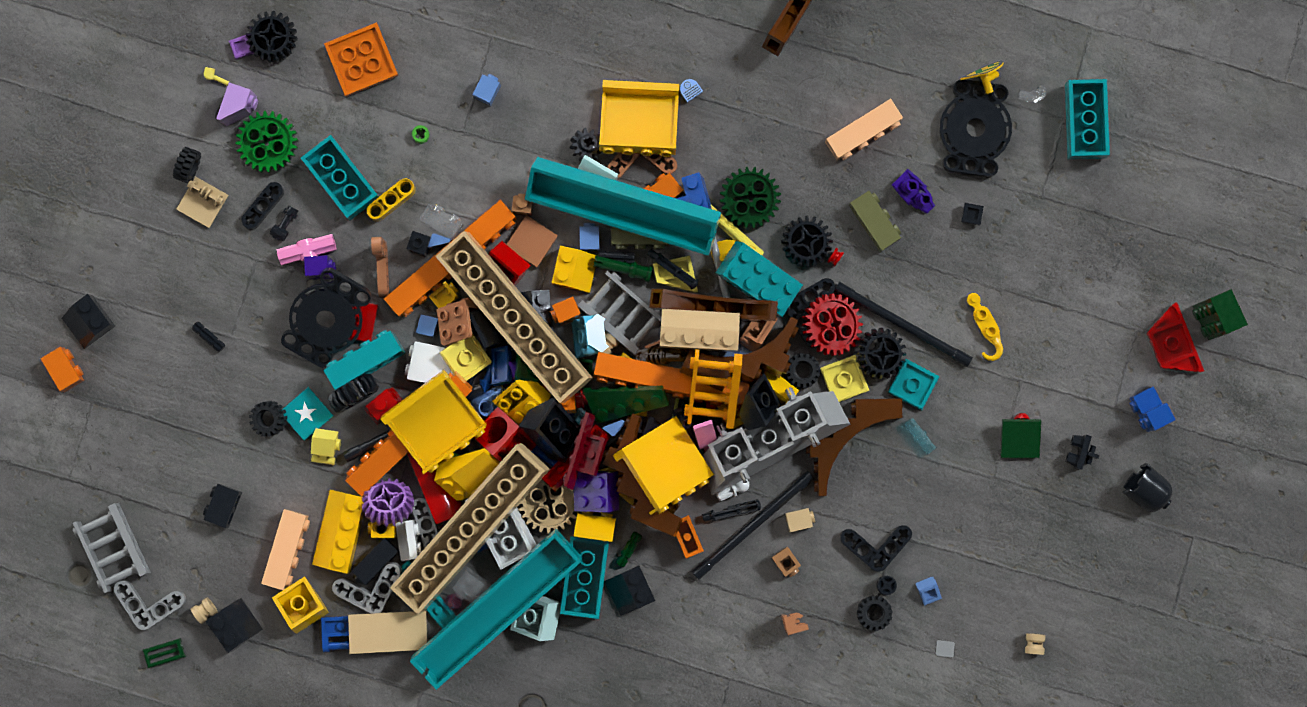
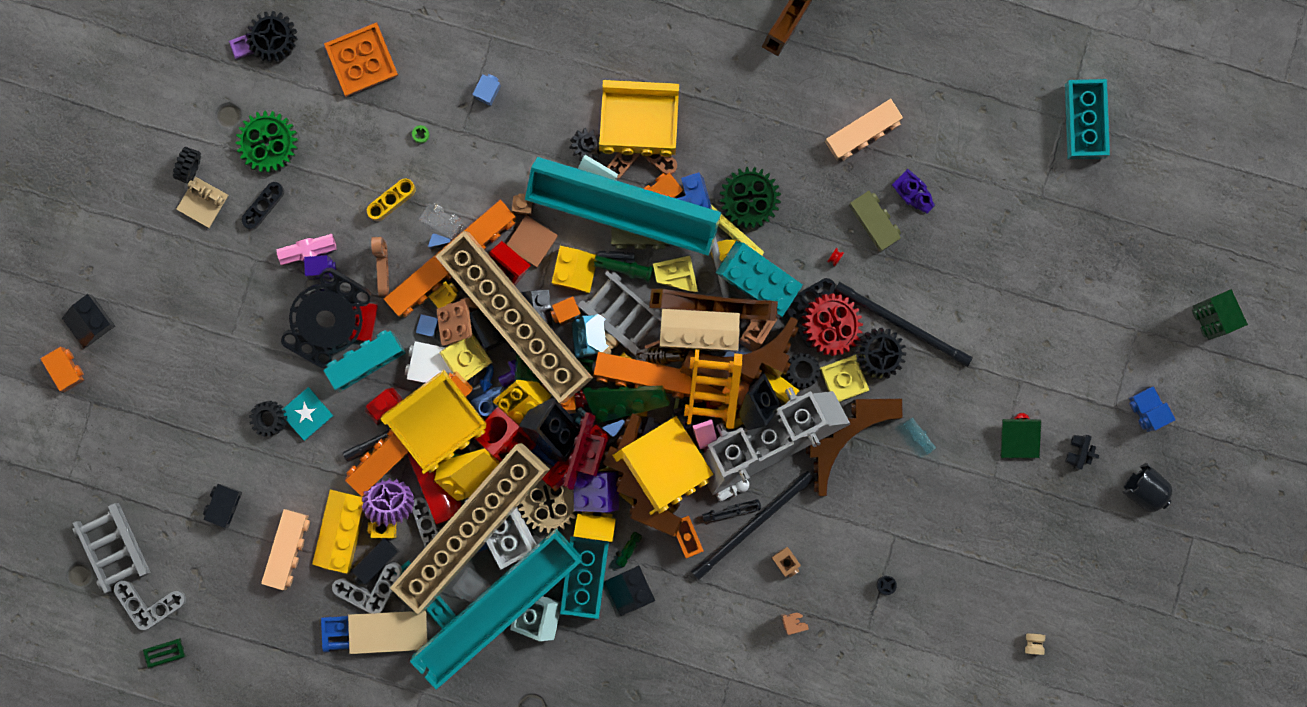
(205, 610): tan wheel -> none
(208, 336): black axle -> none
(209, 75): light yellow hand -> none
(234, 625): black slope -> none
(236, 104): lavender slope -> none
(279, 232): black bar -> none
(300, 605): yellow slope -> none
(324, 444): light yellow brick -> none
(339, 177): teal brick -> none
(353, 393): black gear -> none
(408, 540): white bracket -> none
(418, 244): black brick -> none
(453, 601): clear pink hinge -> none
(500, 368): blue tile -> none
(589, 237): medium blue brick -> none
(673, 269): black piece -> none
(690, 89): light blue tile -> none
(791, 246): black gear -> none
(800, 519): tan brick -> none
(873, 553): black beam -> none
(874, 601): black tyre -> none
(913, 384): teal tile -> none
(928, 590): medium blue slope -> none
(945, 648): light grey sticker -> none
(970, 147): black piece -> none
(972, 214): black plate -> none
(986, 325): yellow piece -> none
(987, 74): yellow shield -> none
(1034, 96): clear arm -> none
(1173, 342): red wing -> none

